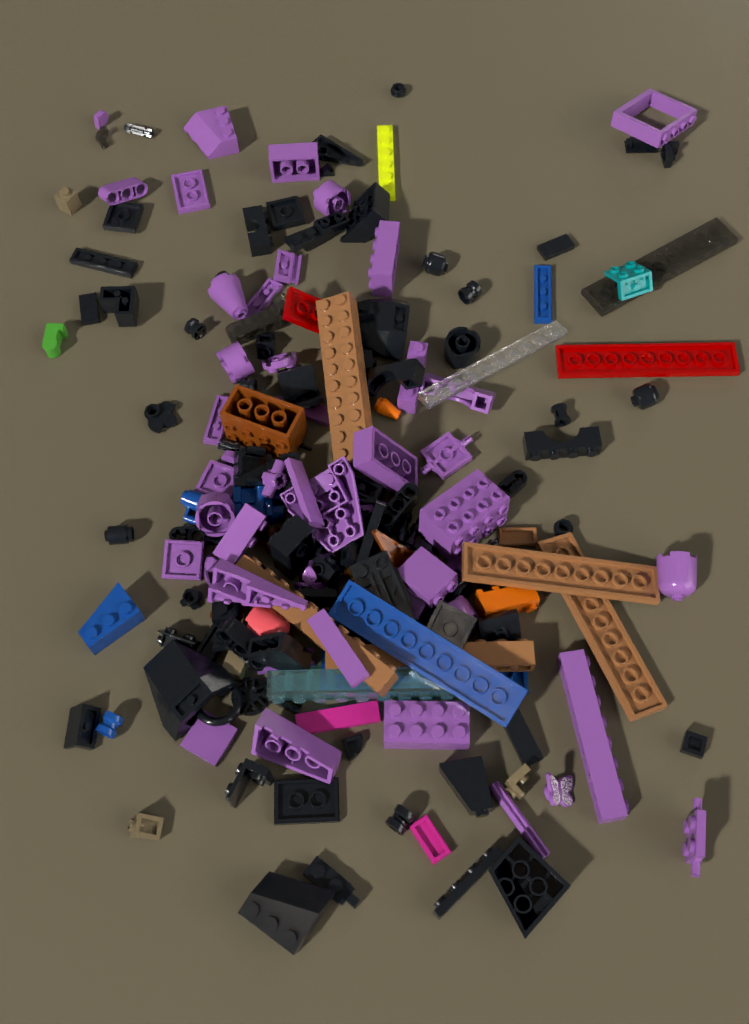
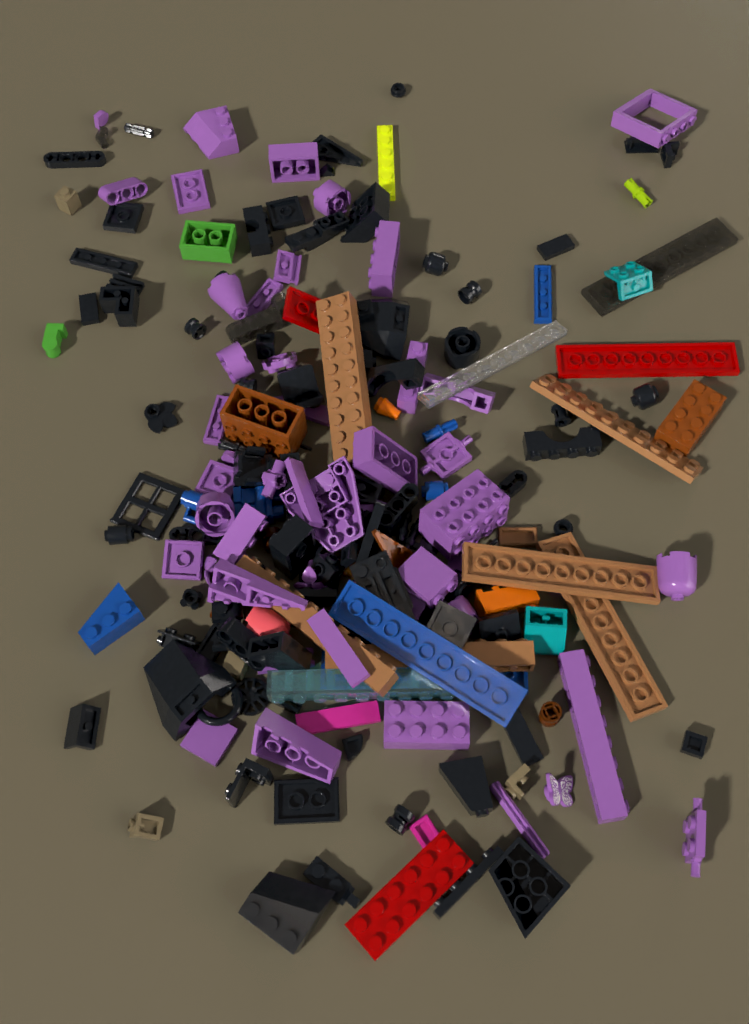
(52, 159): none -> black beam
(110, 722): blue wheel -> none
(125, 281): none -> black tile
(148, 506): none -> black window
(208, 241): none -> bright green brick
(409, 895): none -> red plate
(433, 489): none -> blue brick
(439, 431): none -> blue axle
(546, 629): none -> teal slope
(549, 718): none -> reddish brown wheel
(619, 429): none -> medium nougat plate
(638, 193): none -> lime pin
(690, 417): none -> dark orange brick

